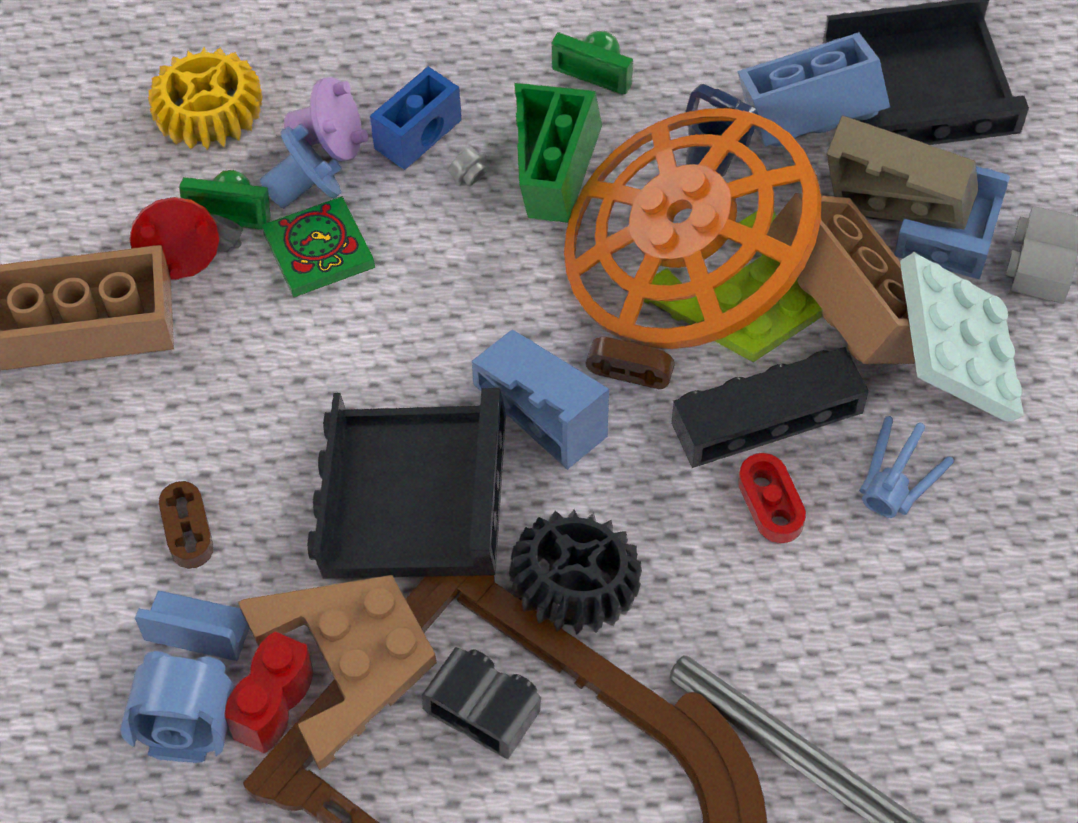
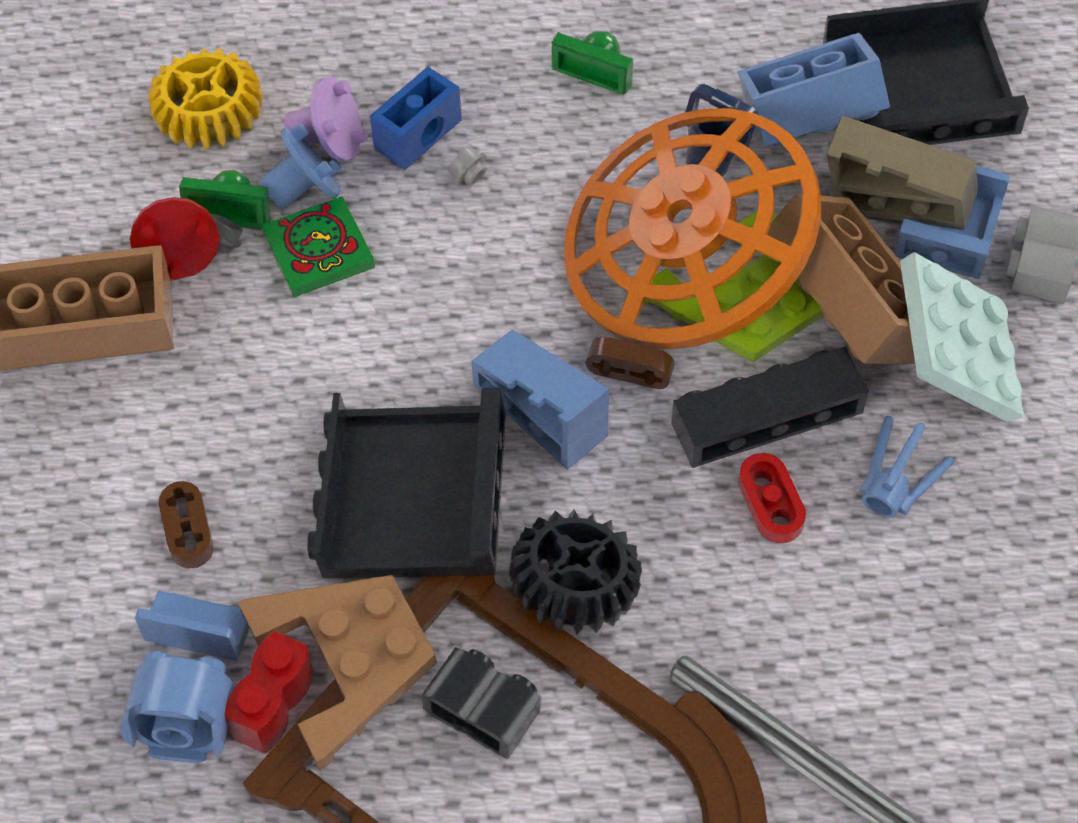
(554, 146): green wedge -> none

